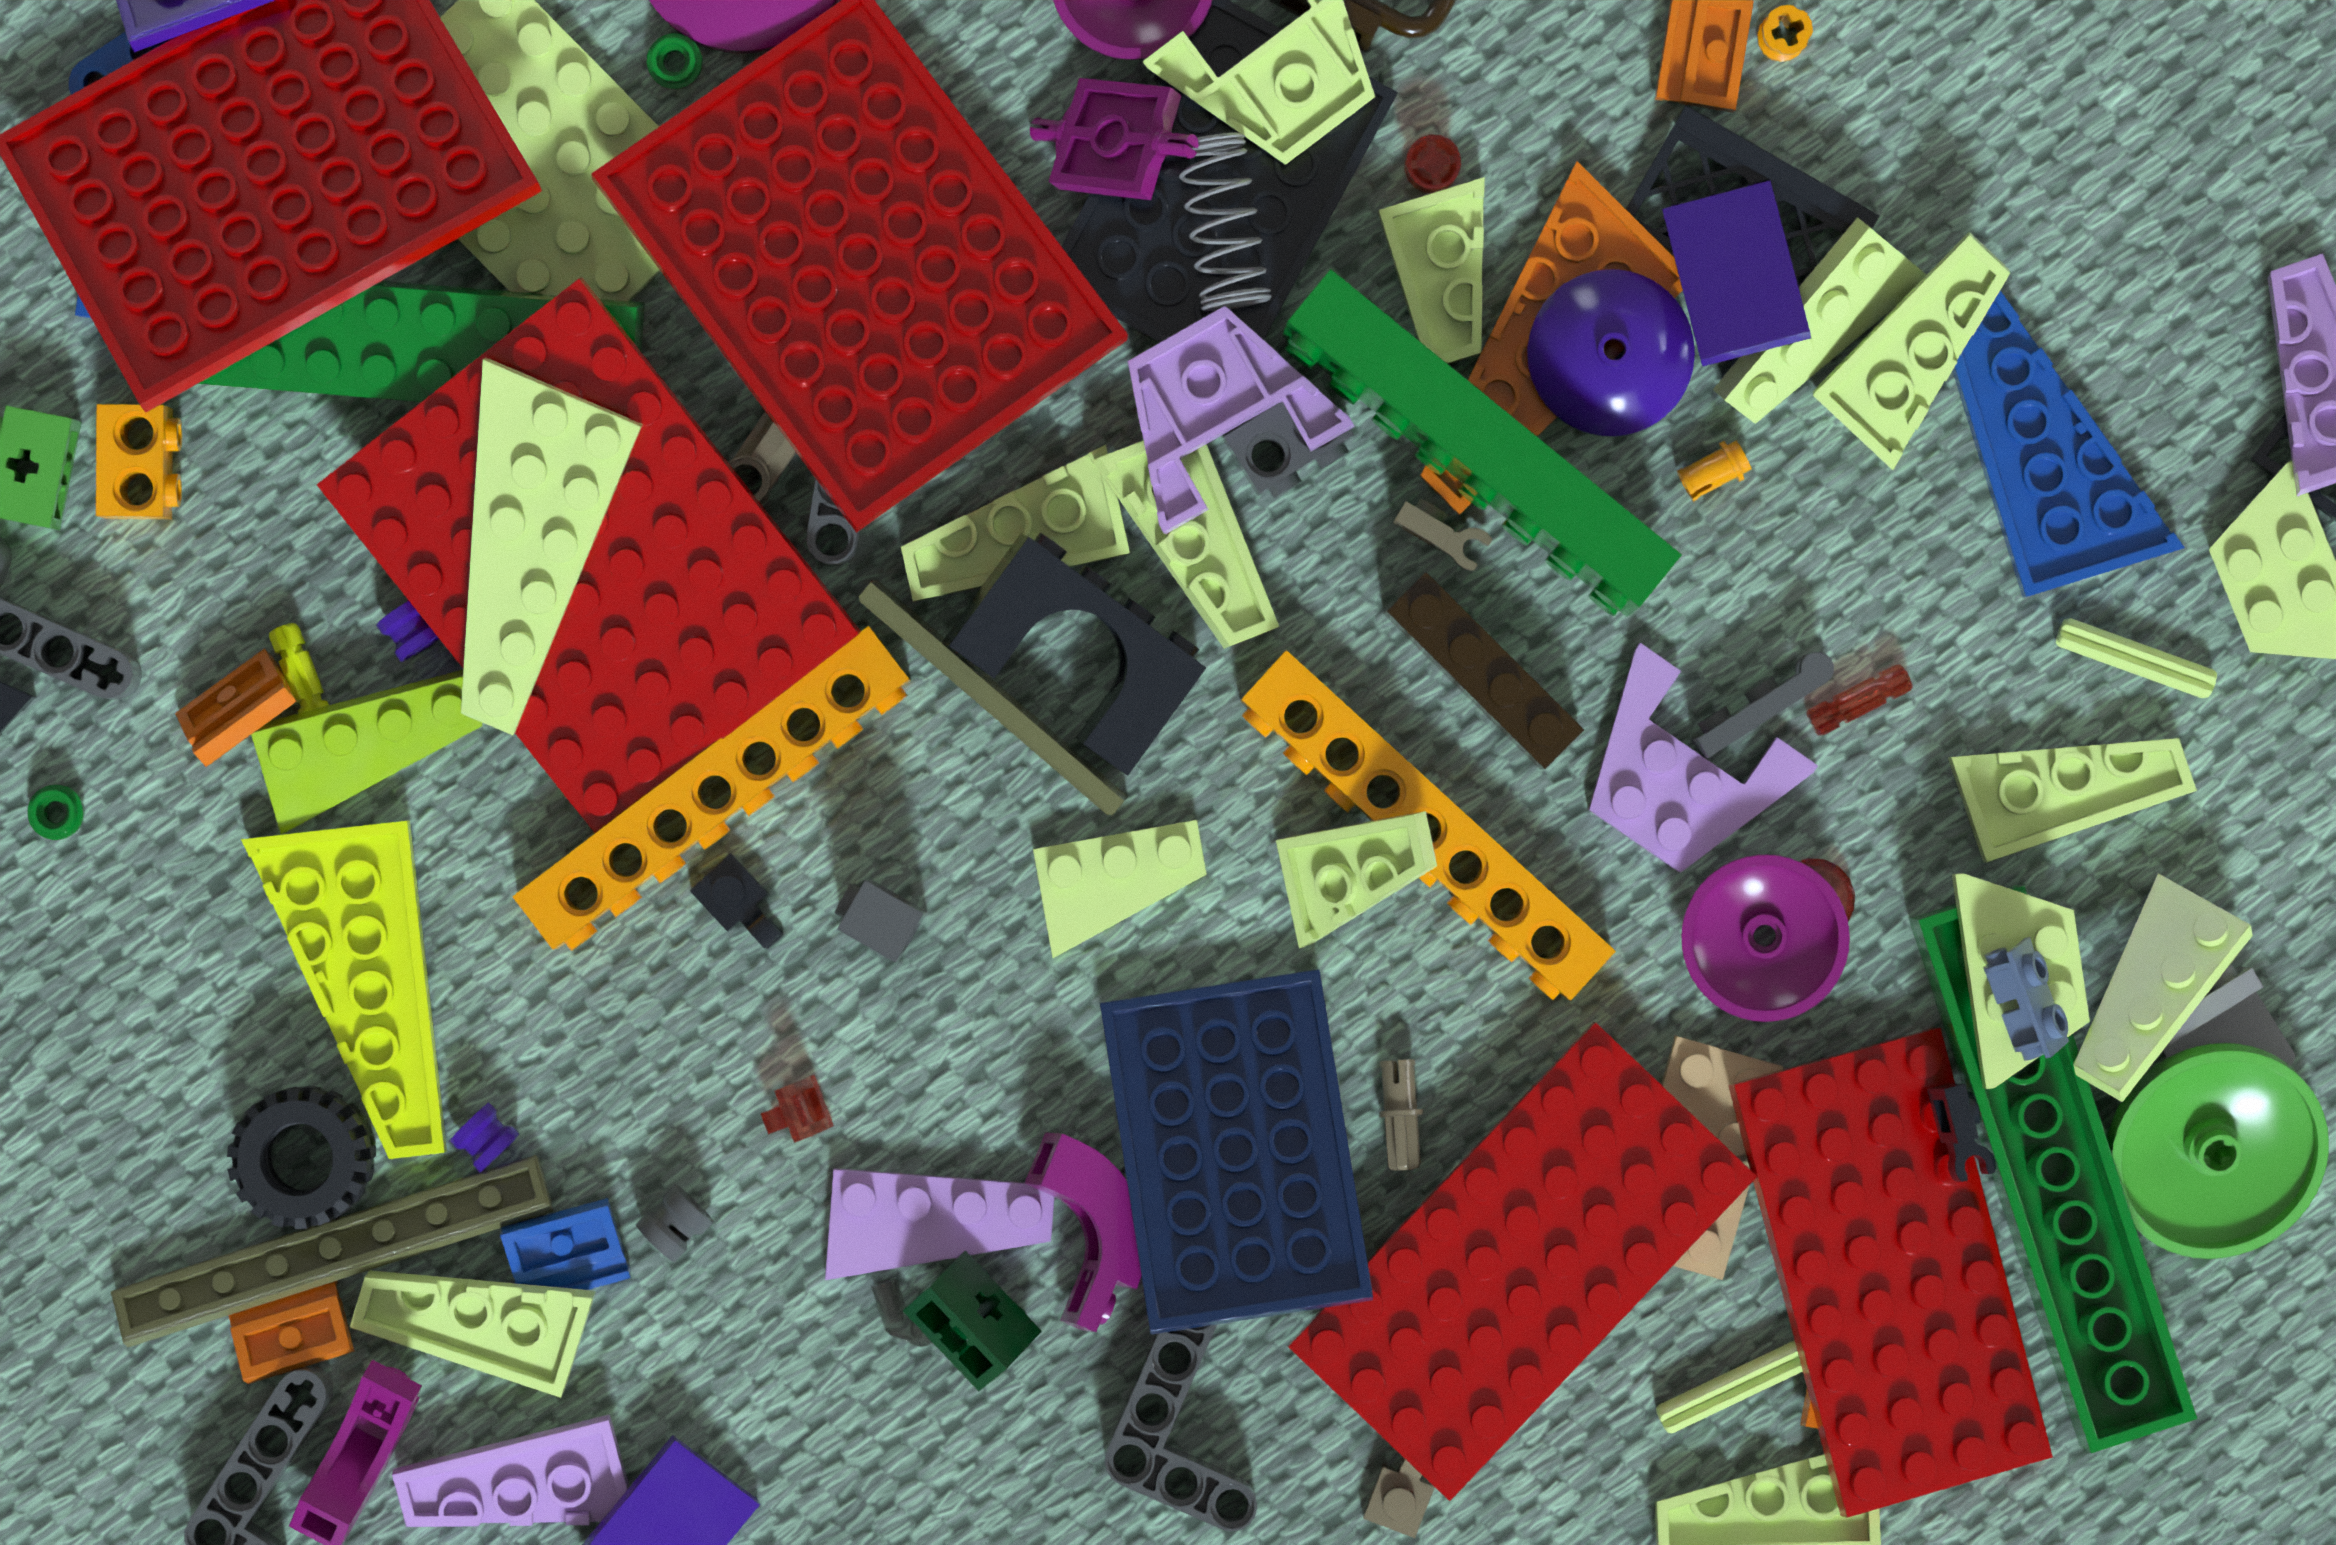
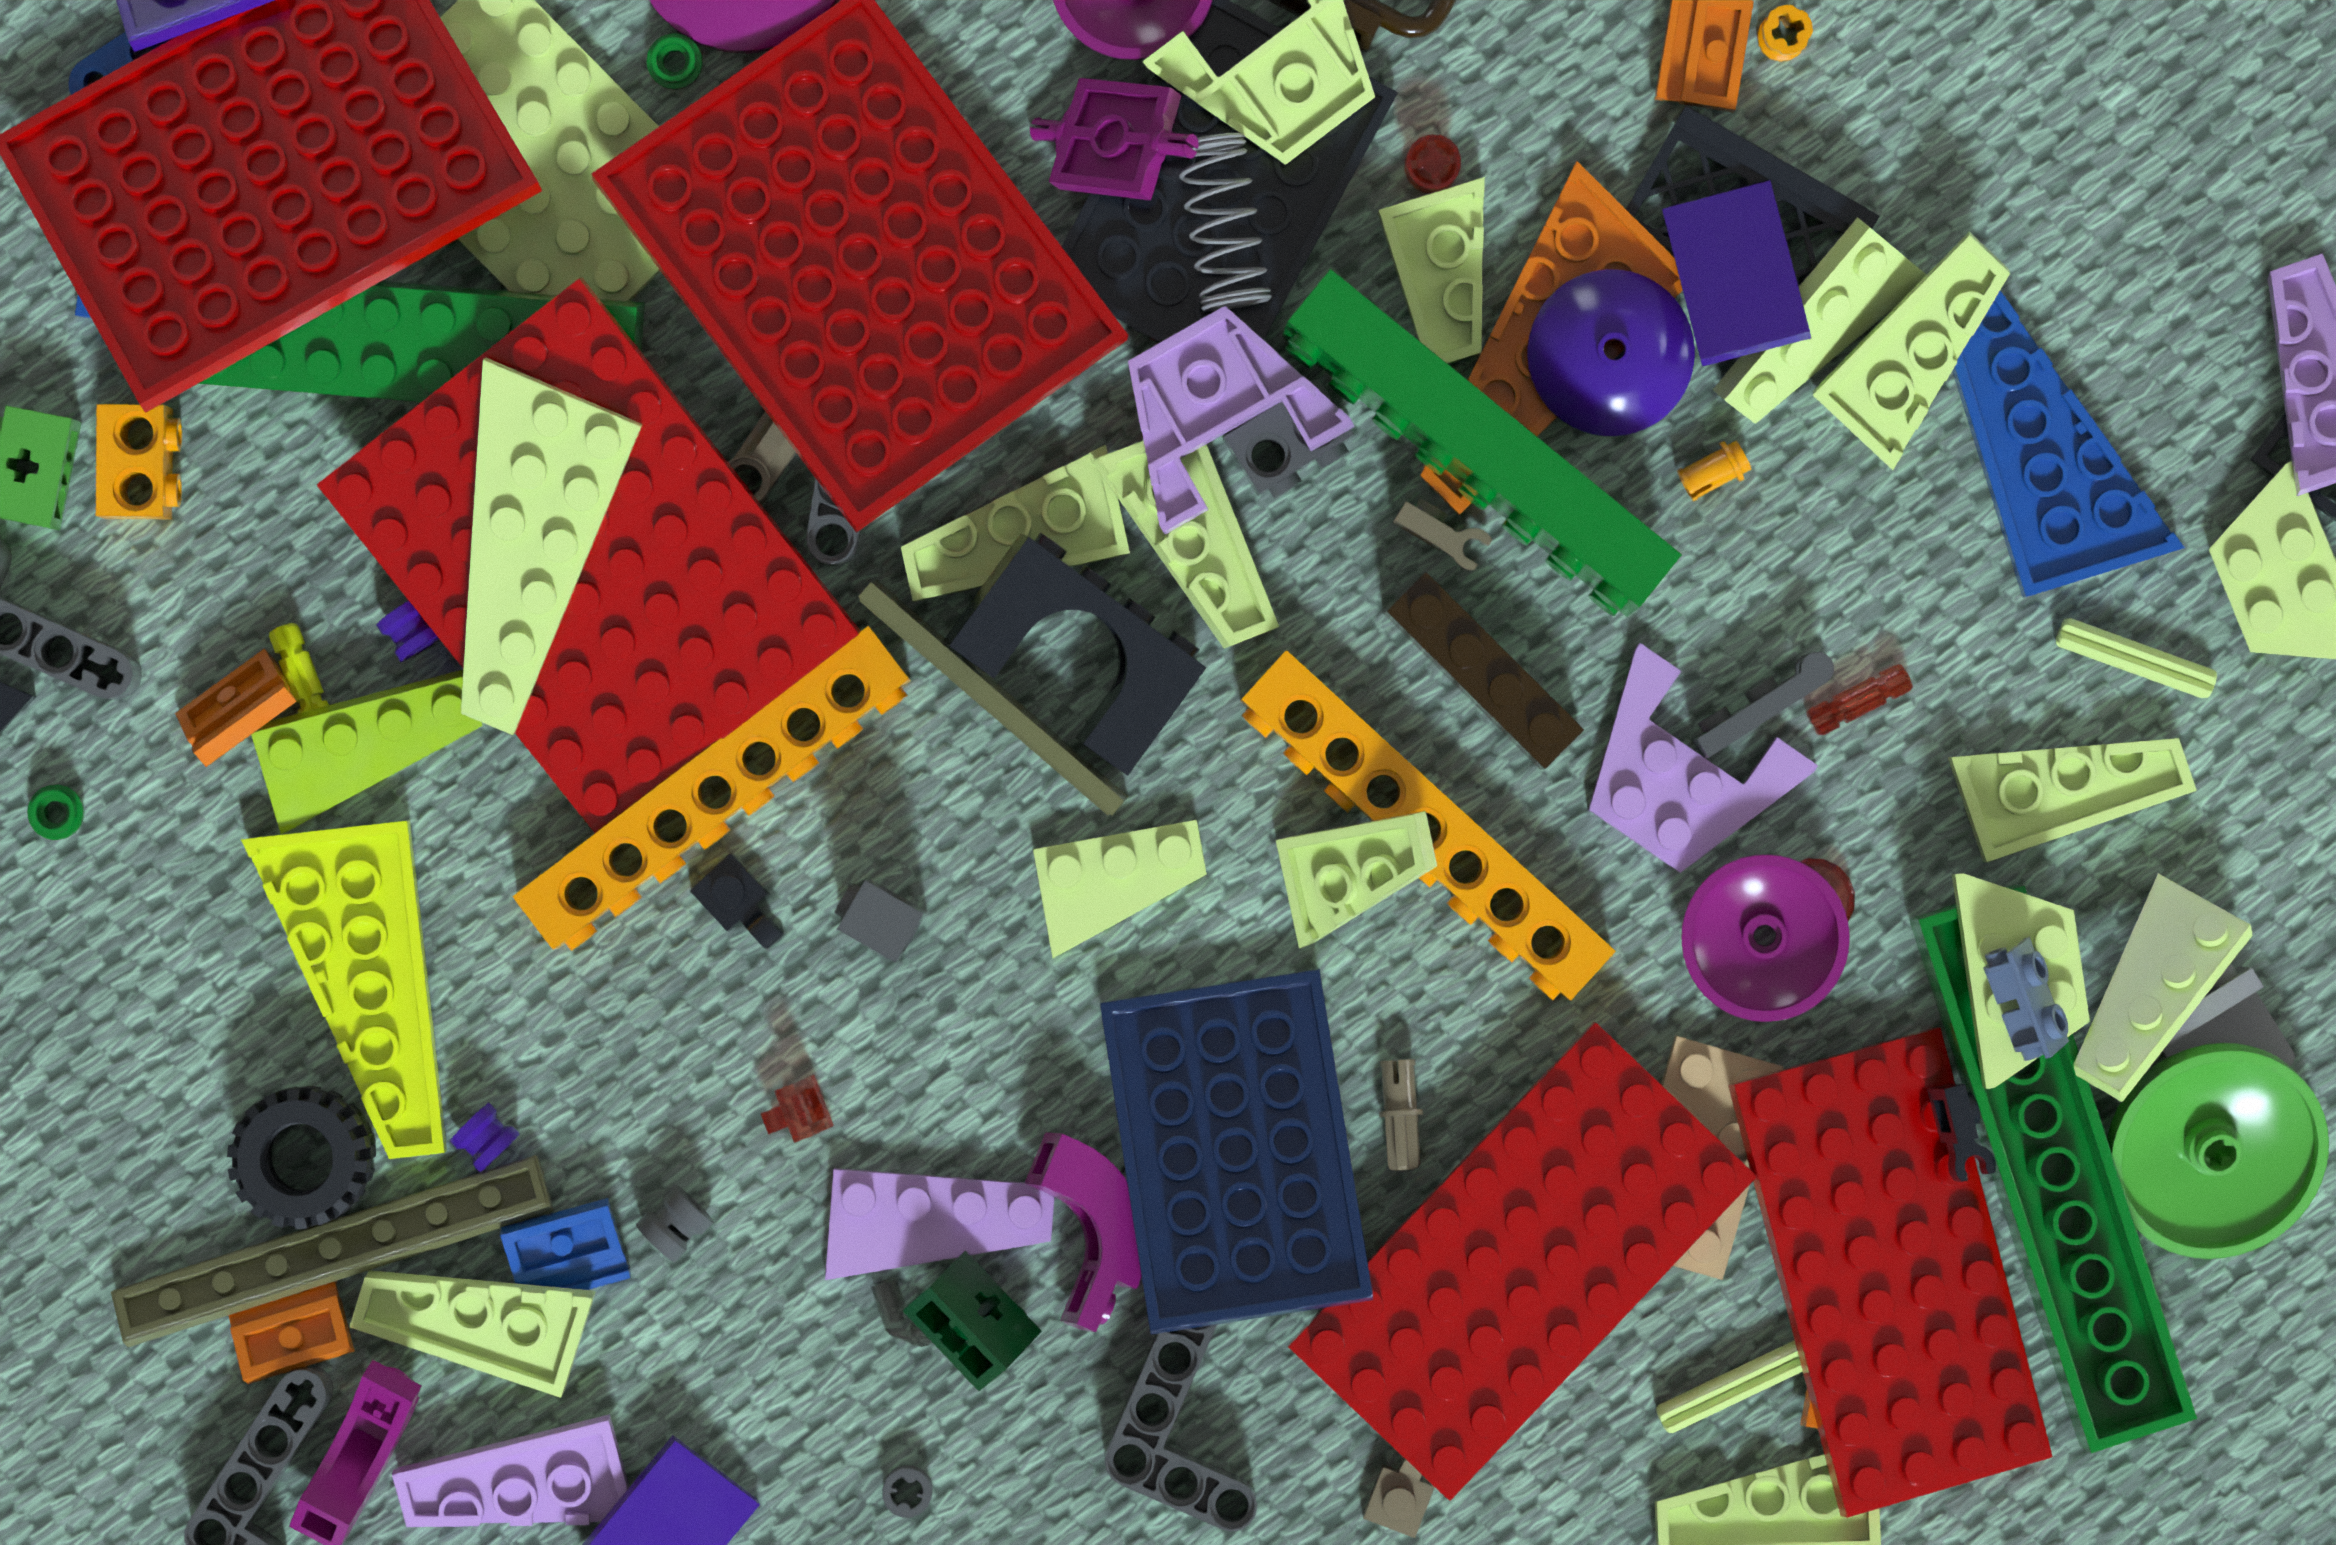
(904, 1508): none -> dark grey bush

